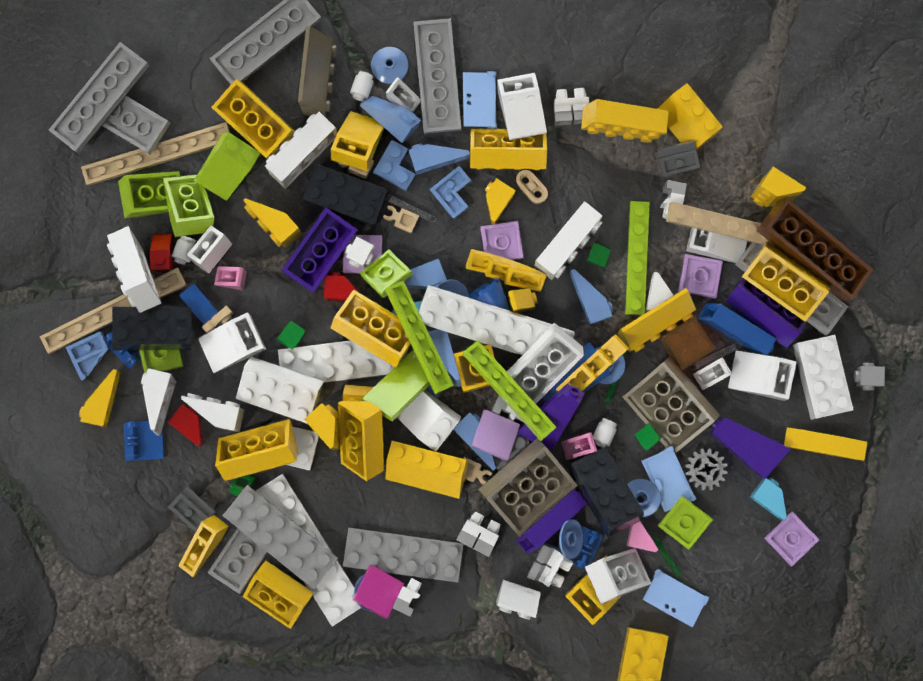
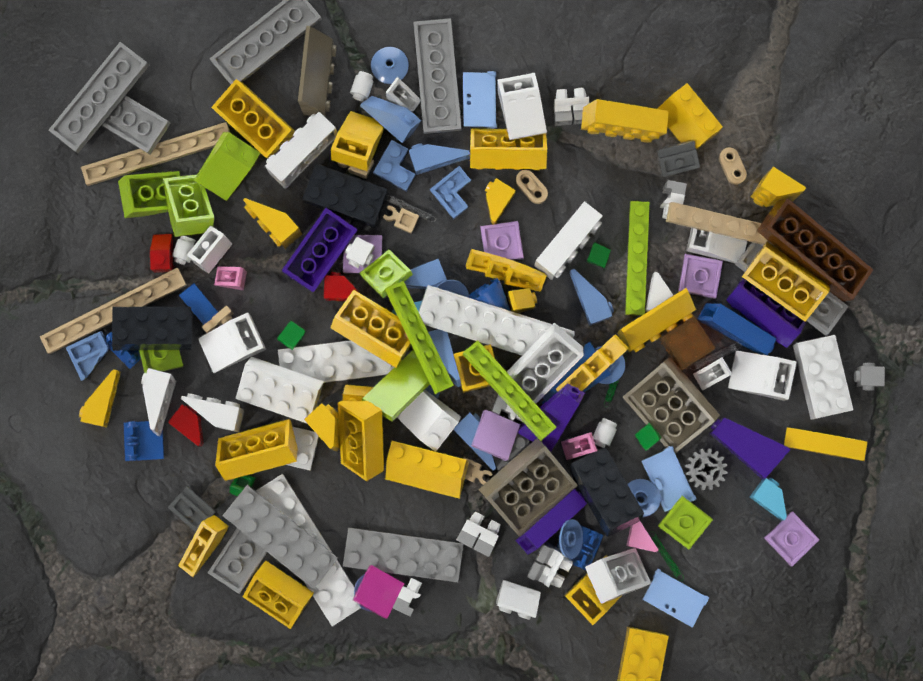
(133, 270): white brick -> none
(732, 165): none -> tan plate

